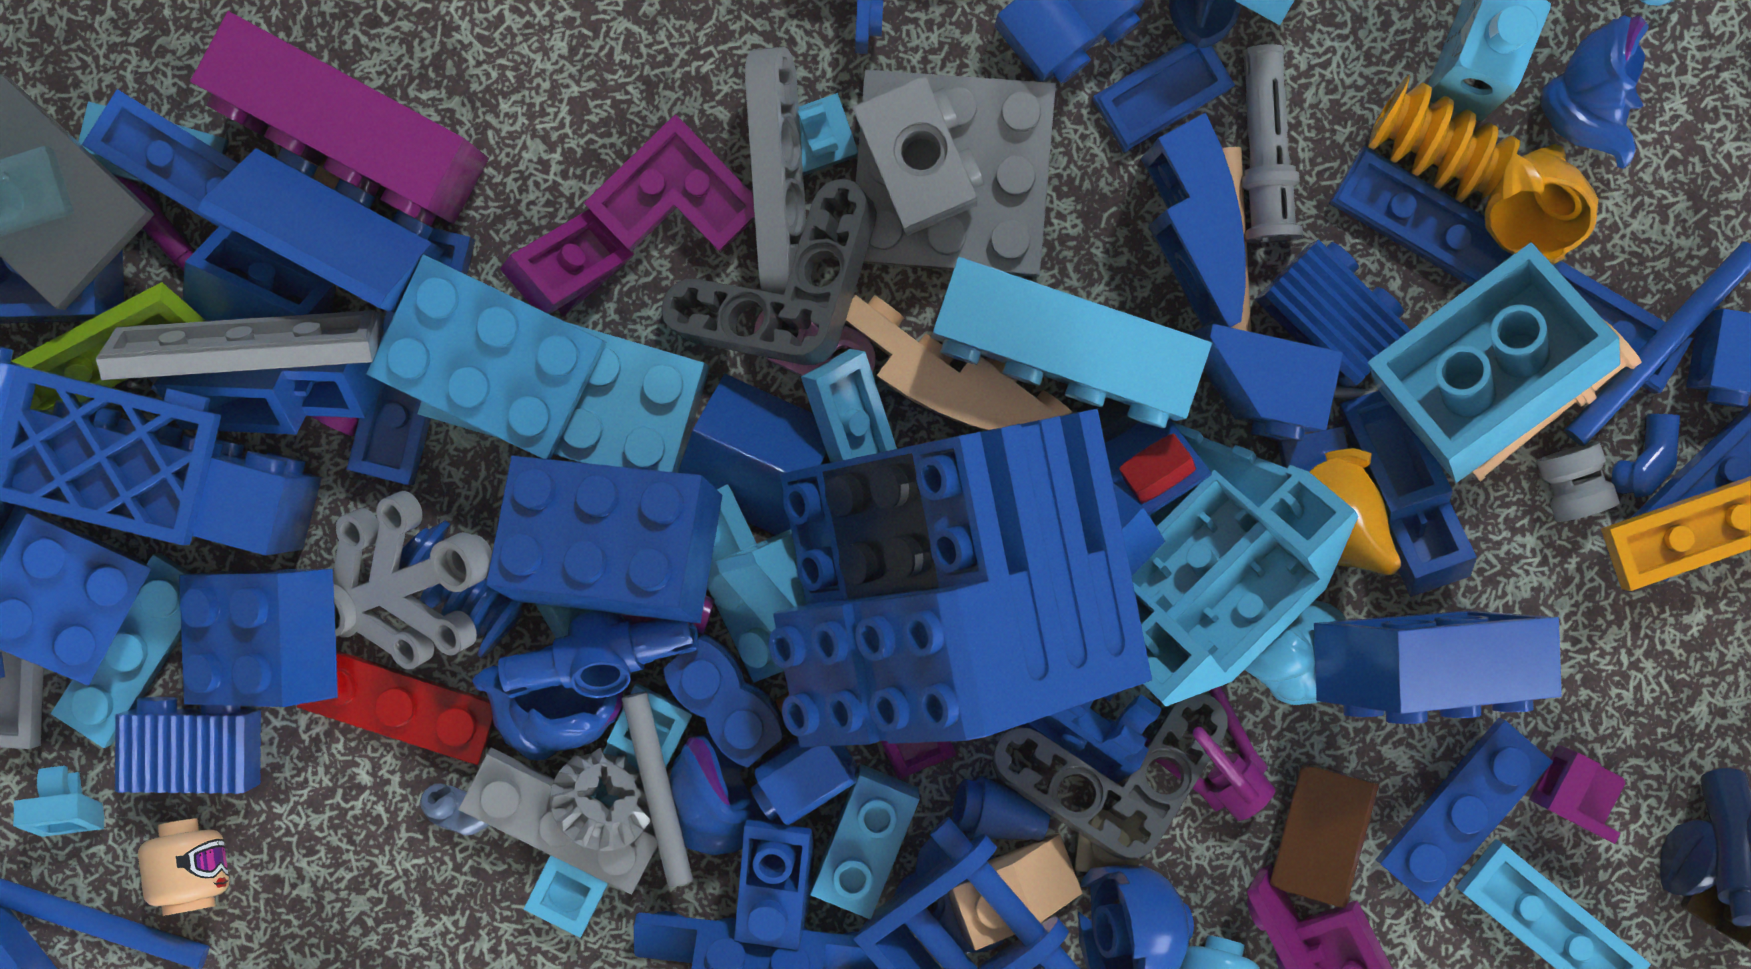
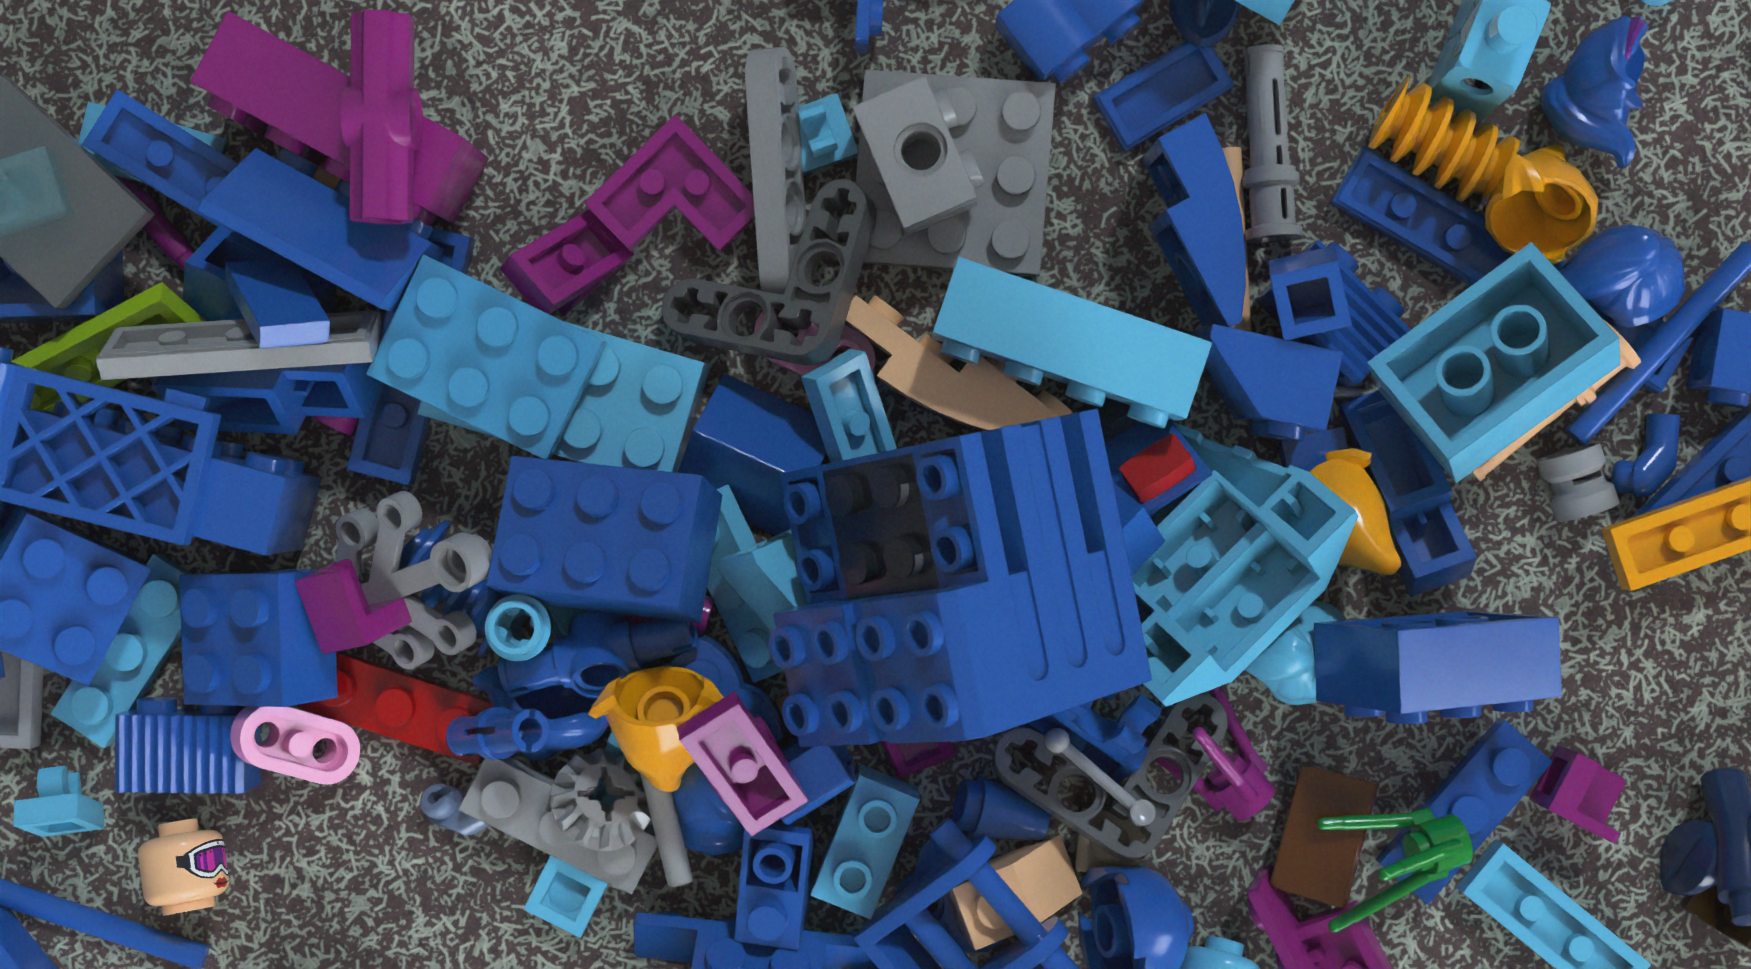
(277, 303): none -> blue tile
(292, 741): none -> bright pink plate
(341, 611): none -> magenta panel
(381, 117): none -> magenta piece
(497, 733): none -> blue pin
(505, 623): none -> medium azure cone
(645, 714): none -> light orange hat
(742, 763): none -> slope
(1139, 811): none -> light grey hinge
(1309, 293): none -> blue brick
(1429, 850): none -> green plant
(1628, 274): none -> blue hair

